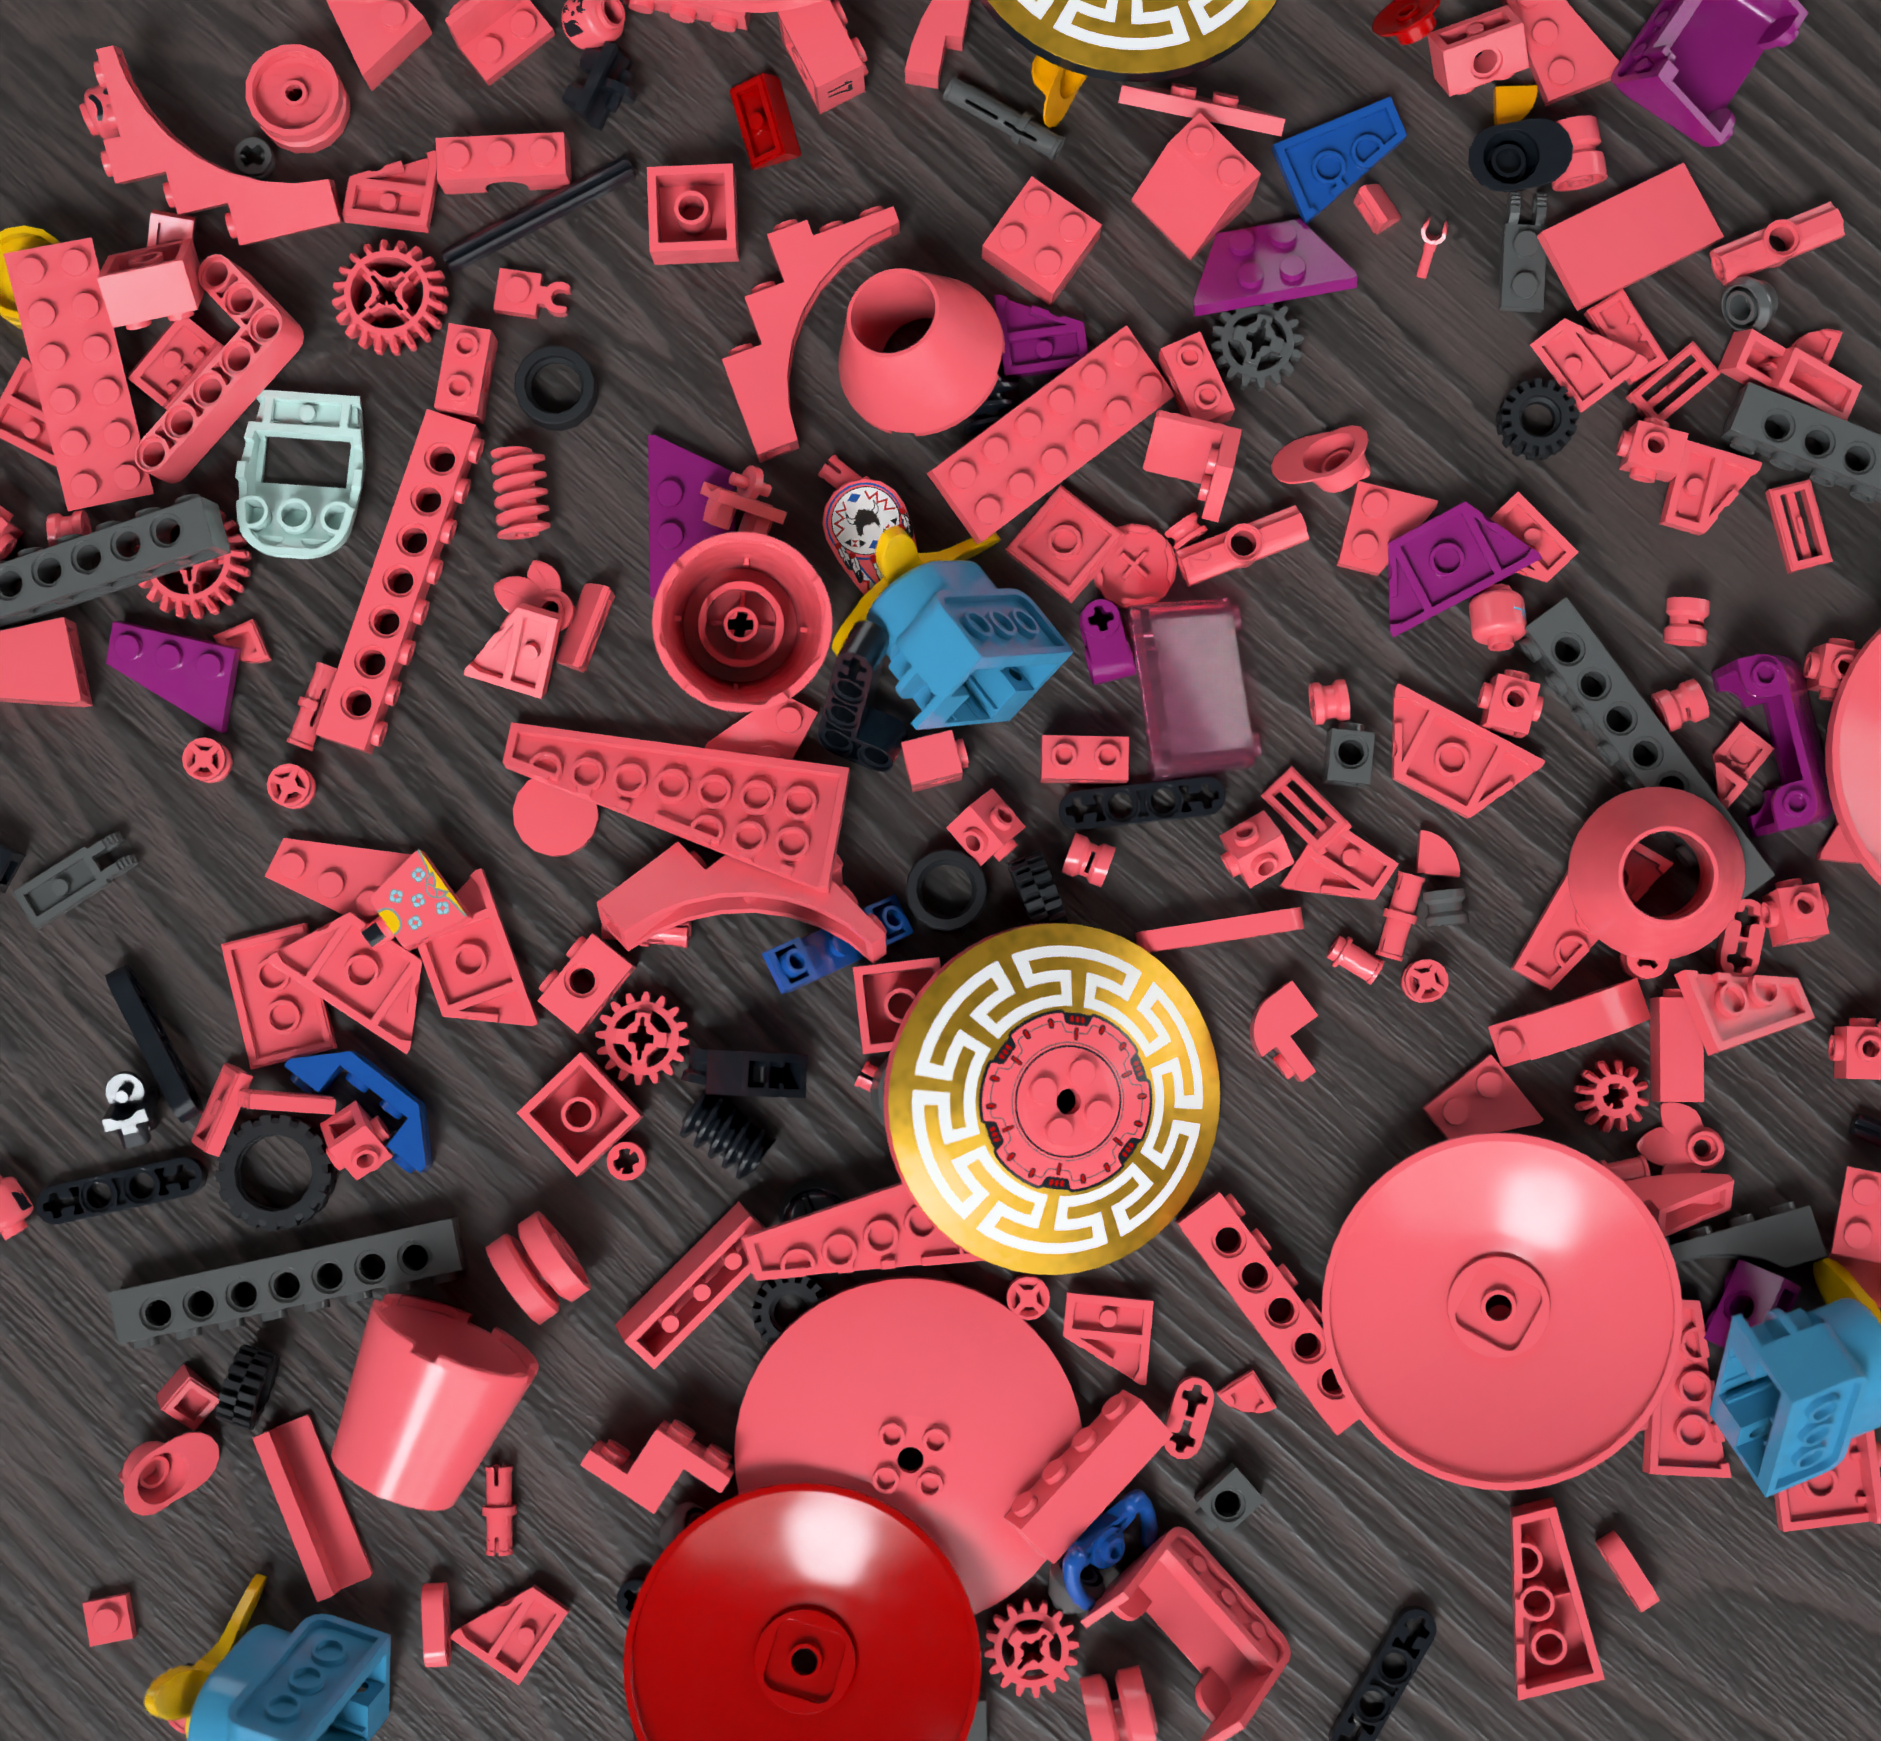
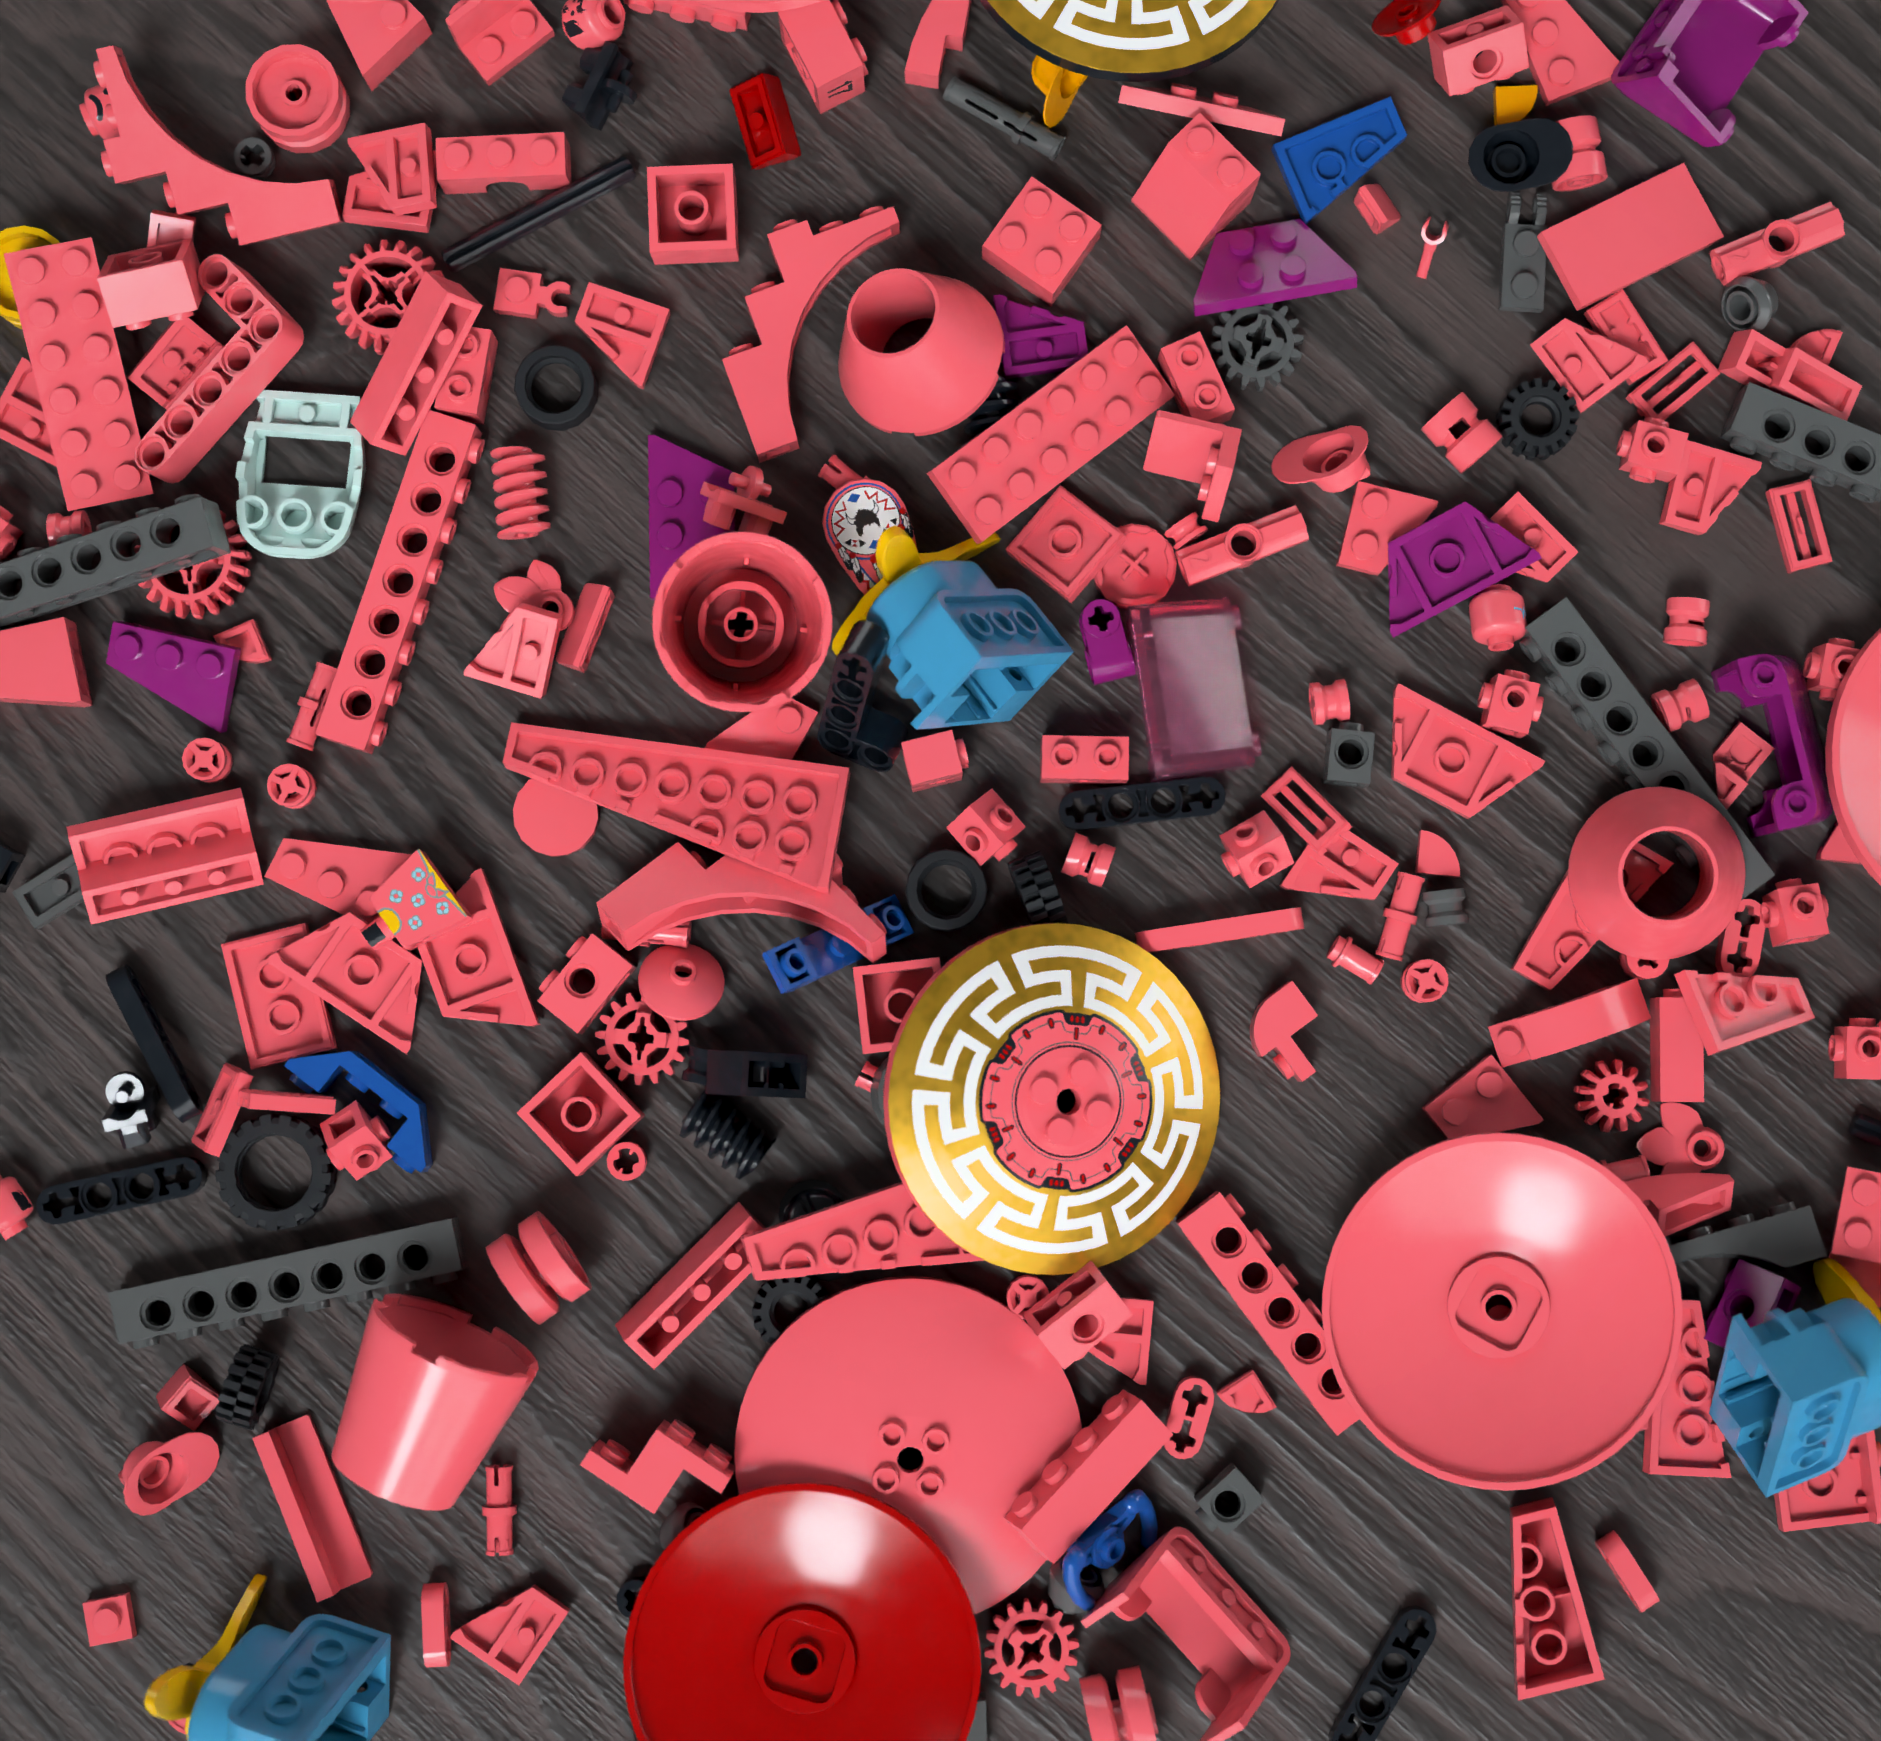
(165, 855): none -> coral slope
(400, 166): none -> coral wing
(415, 363): none -> coral brick
(623, 329): none -> coral wing
(678, 996): none -> coral dish
(1082, 1295): none -> coral brick
(1472, 443): none -> coral wheel

